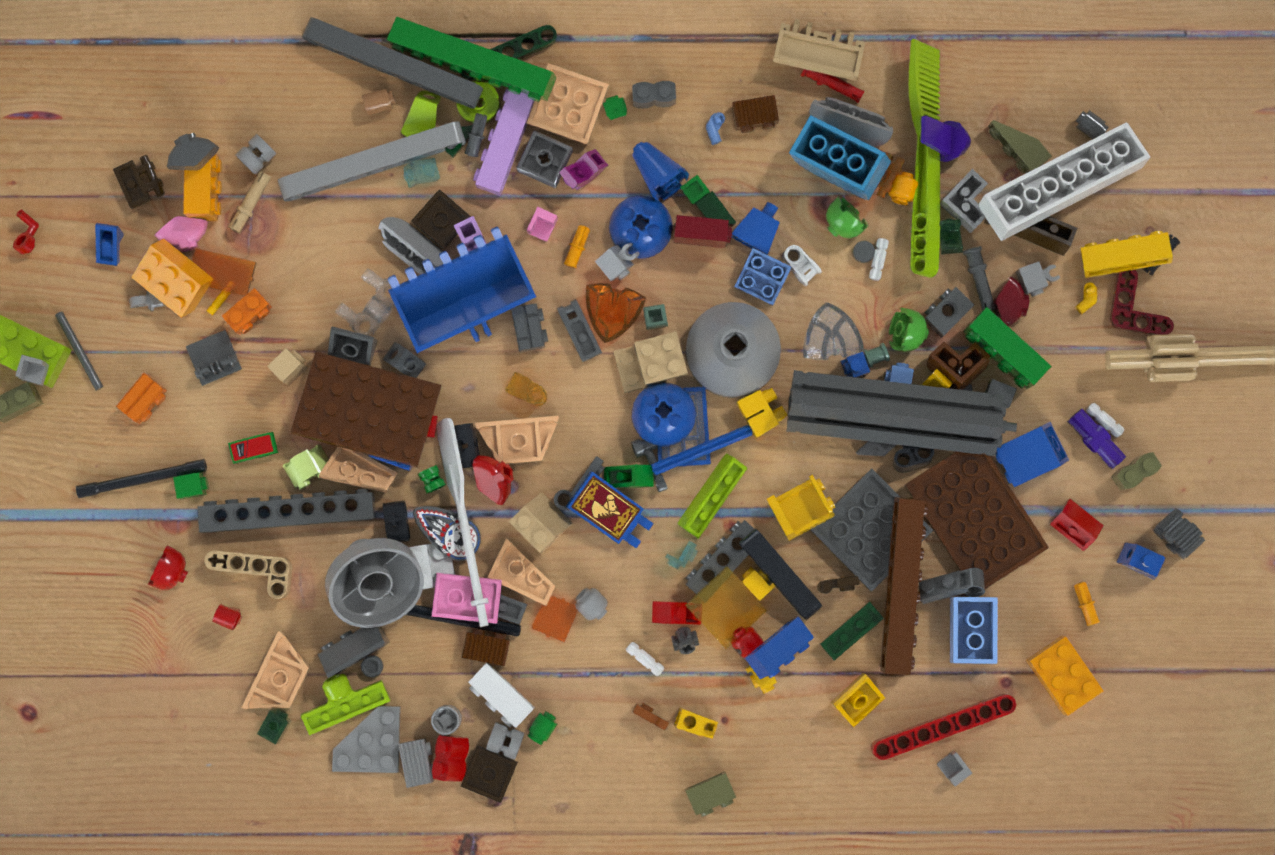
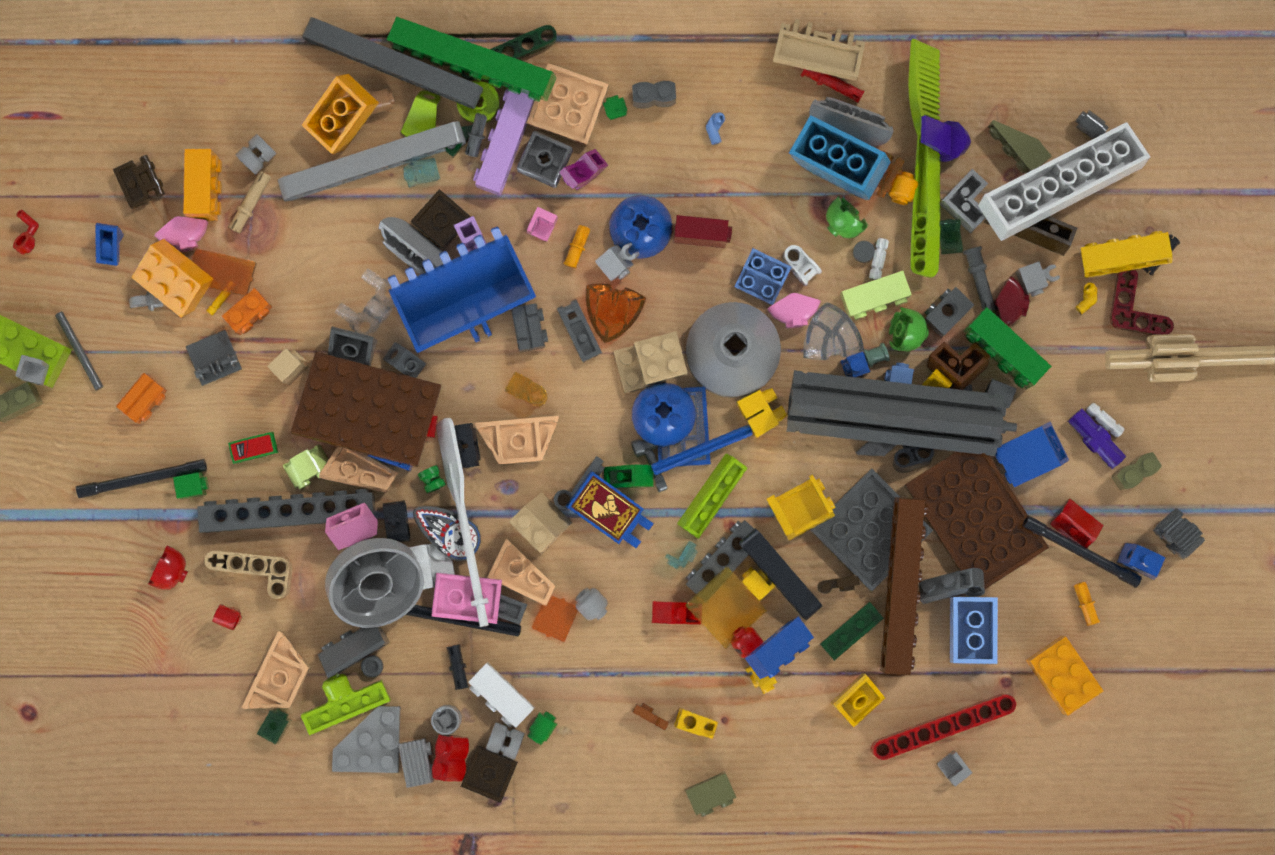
(191, 153): dark grey piece -> none
(340, 113): none -> light orange brick
(351, 526): none -> bright pink brick
(457, 667): none -> black pin
(486, 648): reddish brown brick -> none
(493, 478): red piece -> none
(645, 659): white axle -> none
(655, 317): sand green brick -> none
(659, 171): blue cone -> none
(685, 640): dark grey gear -> none
(694, 189): green plate -> none
(712, 208): dark green tile -> none
(755, 113): reddish brown brick -> none
(758, 228): blue torso -> none
(794, 310): none -> bright pink piece
(876, 295): none -> yellowish green brick
(1042, 530): none -> black piece

